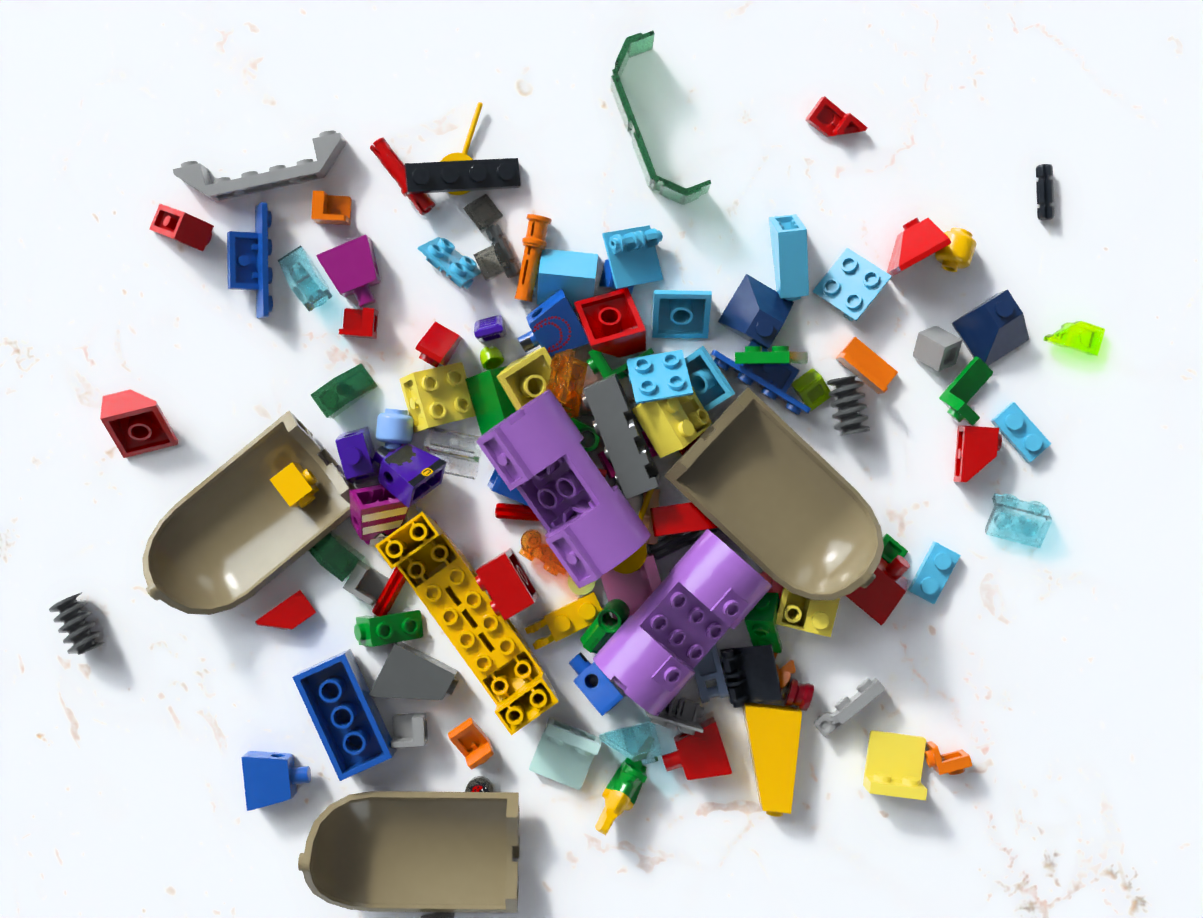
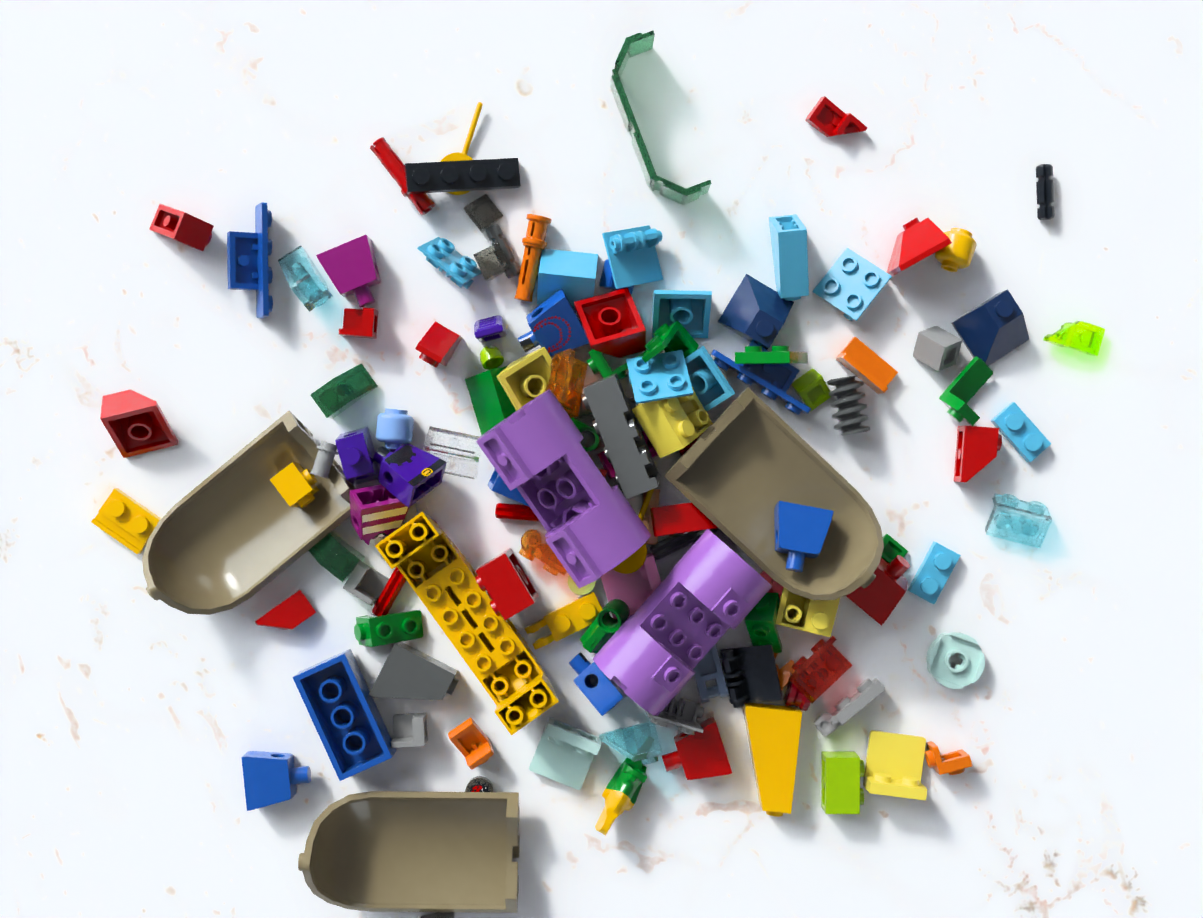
(75, 625): dark grey piece -> none
(126, 520): none -> yellow plate
(324, 459): none -> light grey pin
(326, 147): light grey slope -> none
(331, 208): orange panel -> none
(437, 396): light yellow bracket -> none
(670, 339): none -> green bracket
(800, 532): none -> blue torso
(820, 670): none -> clear red bracket
(841, 782): none -> lime brick
(961, 675): none -> light aqua plate

